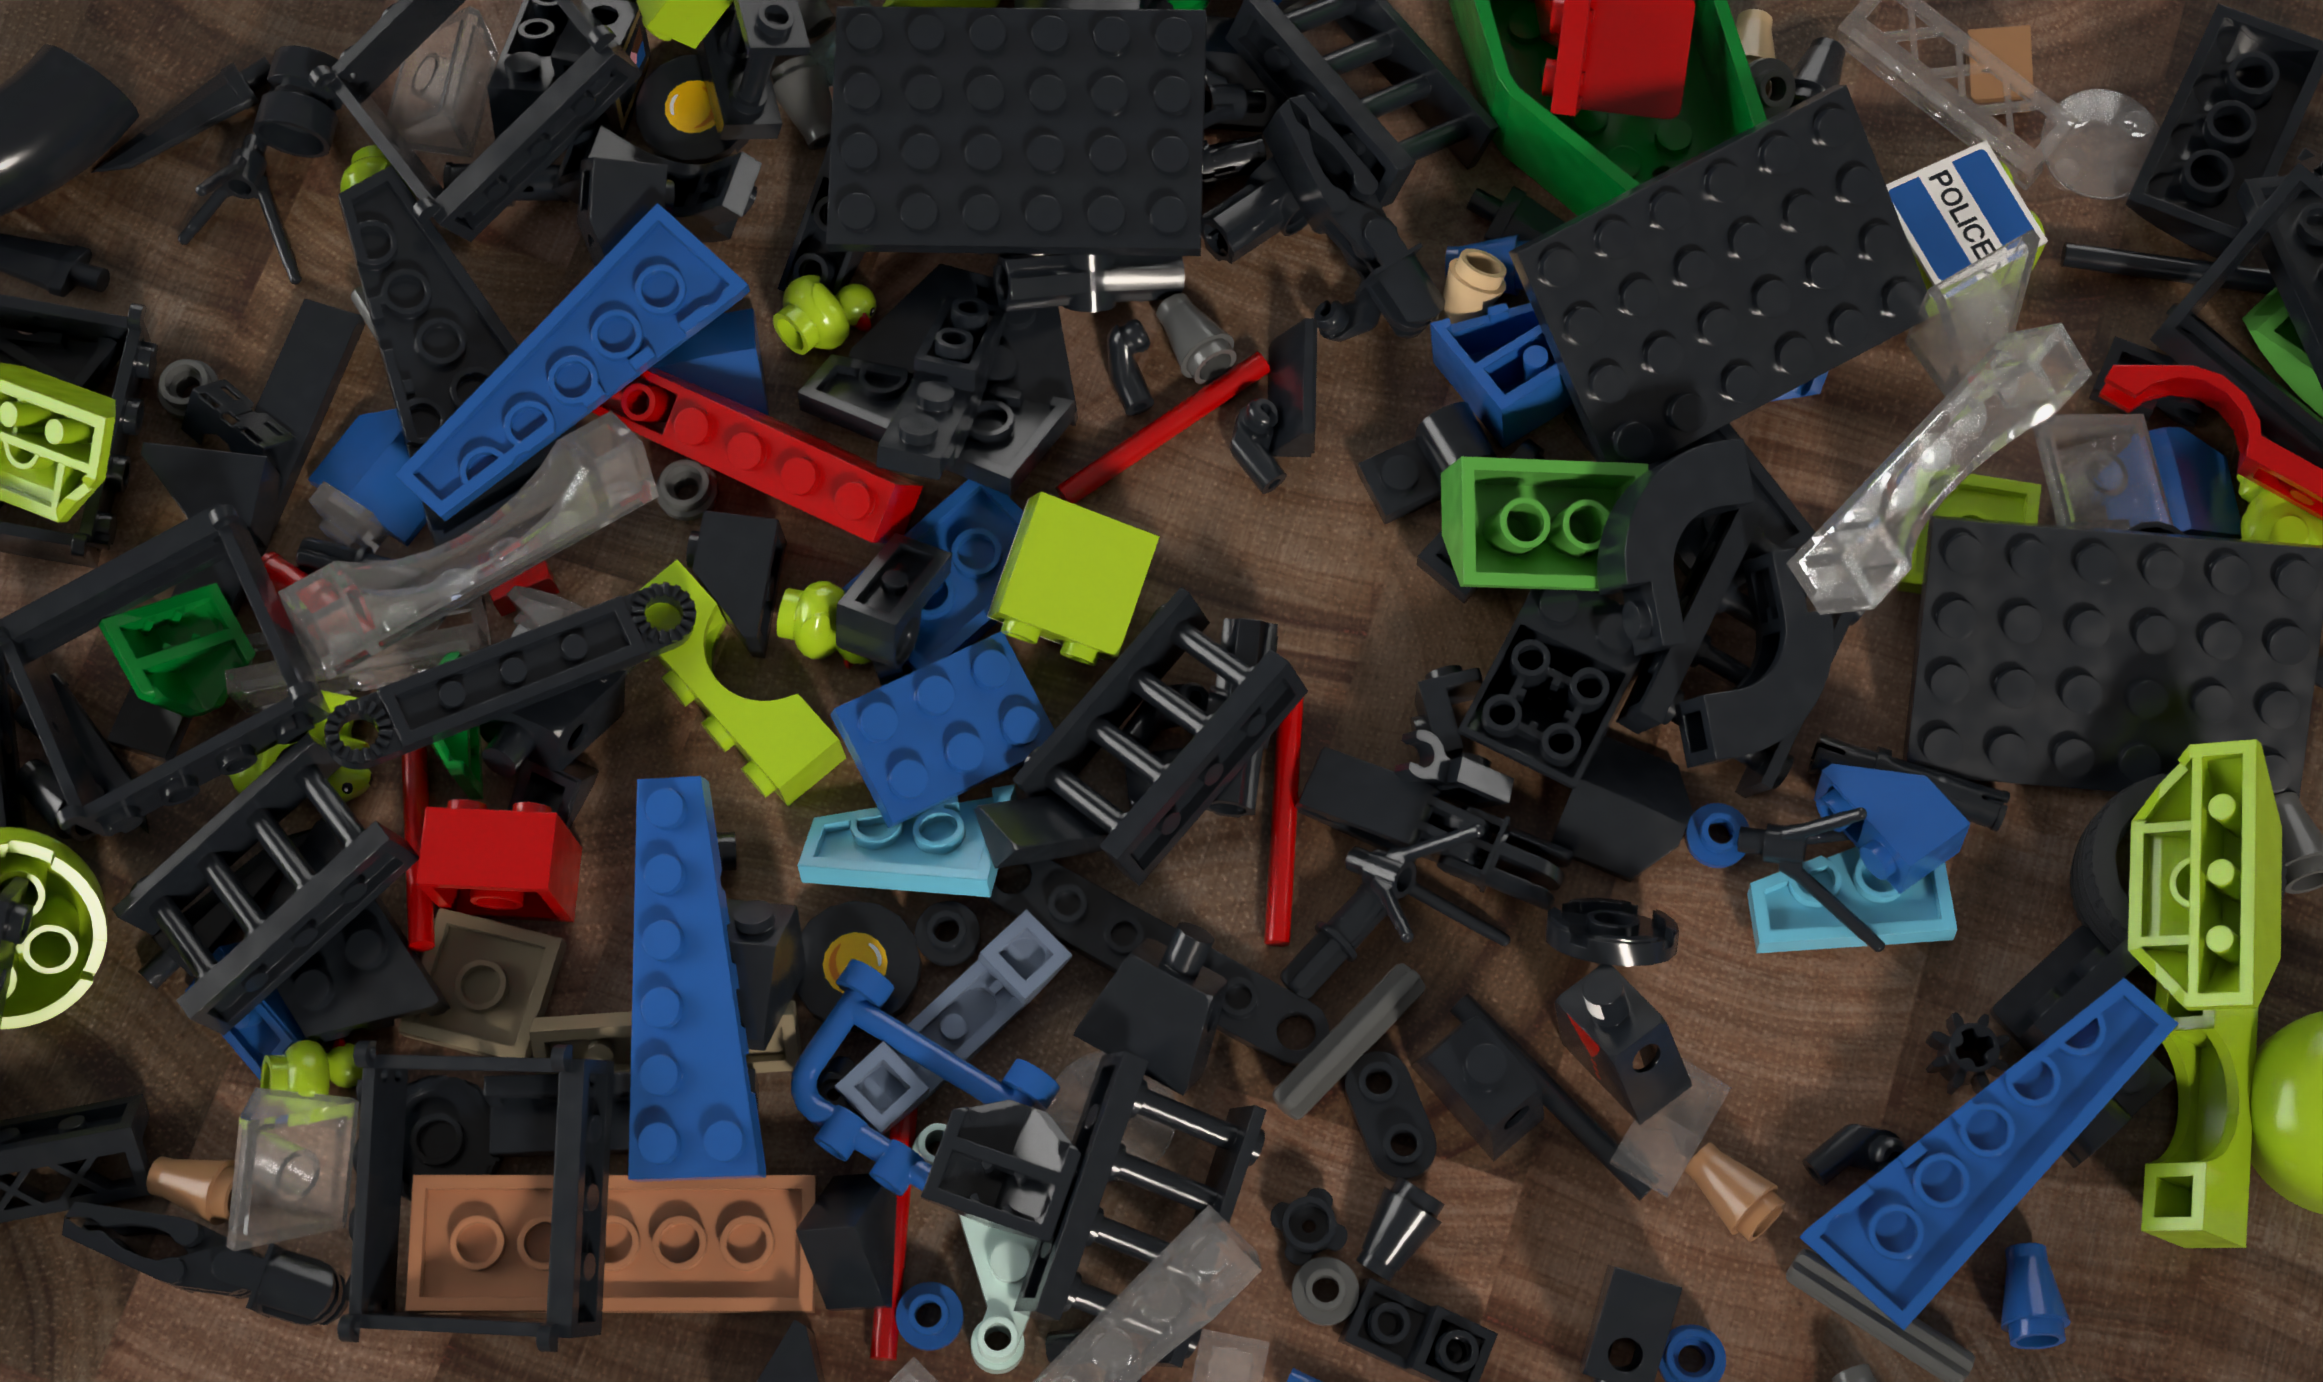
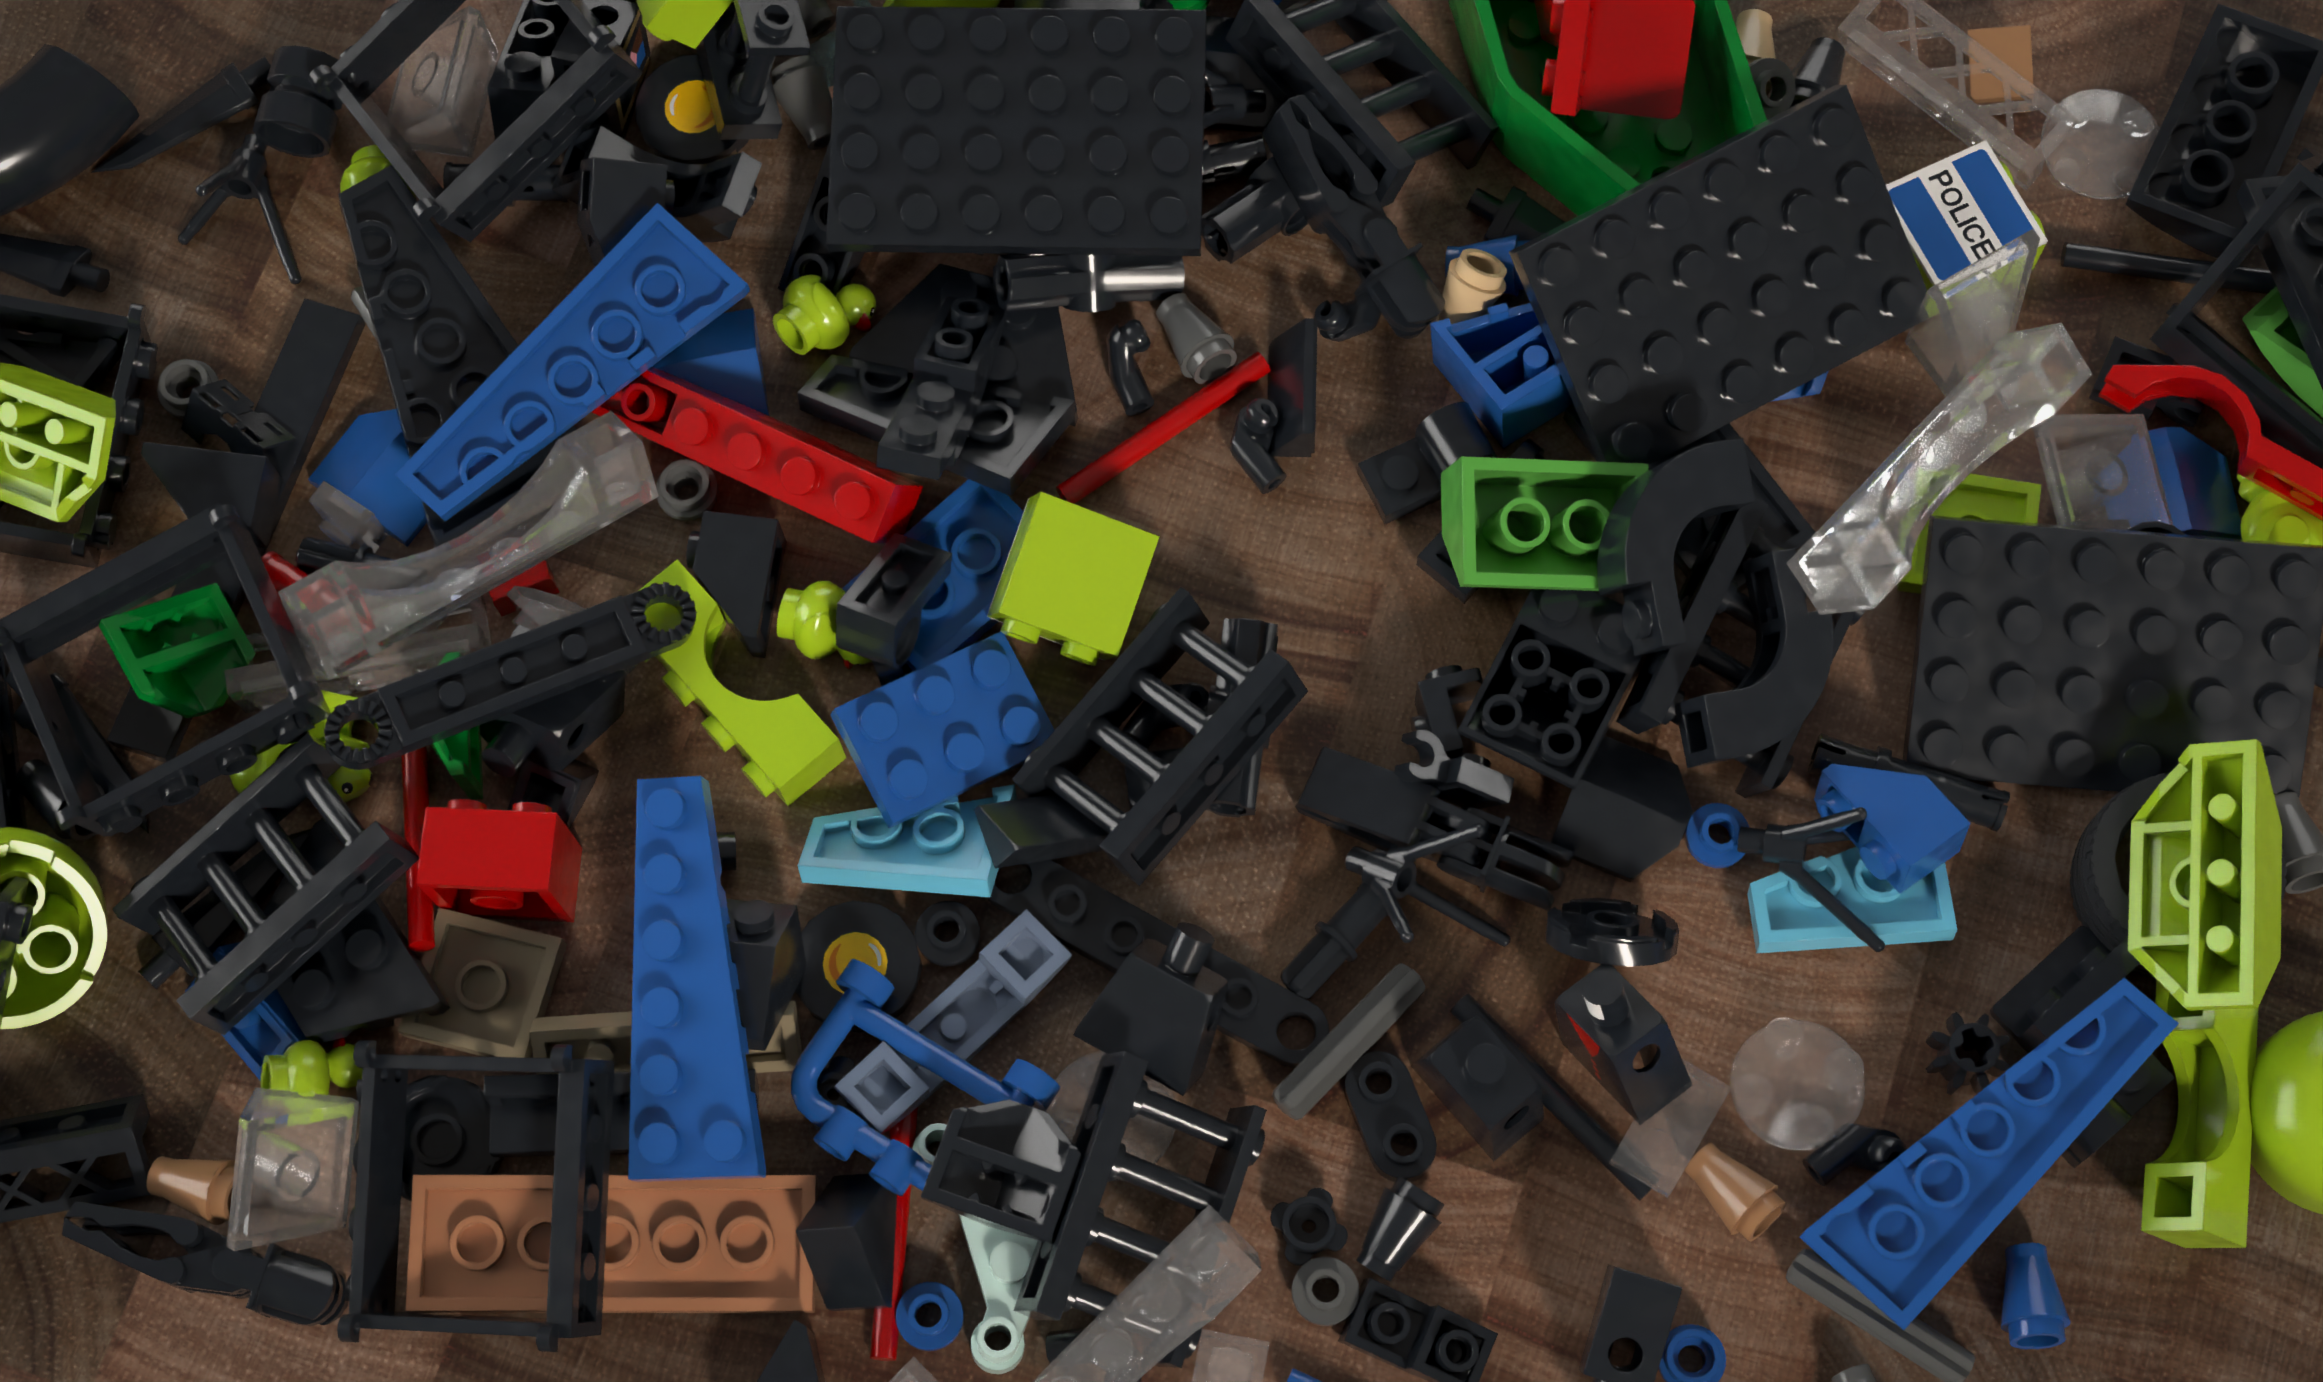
(1283, 829): red bar -> none
(1797, 1084): none -> clear dish

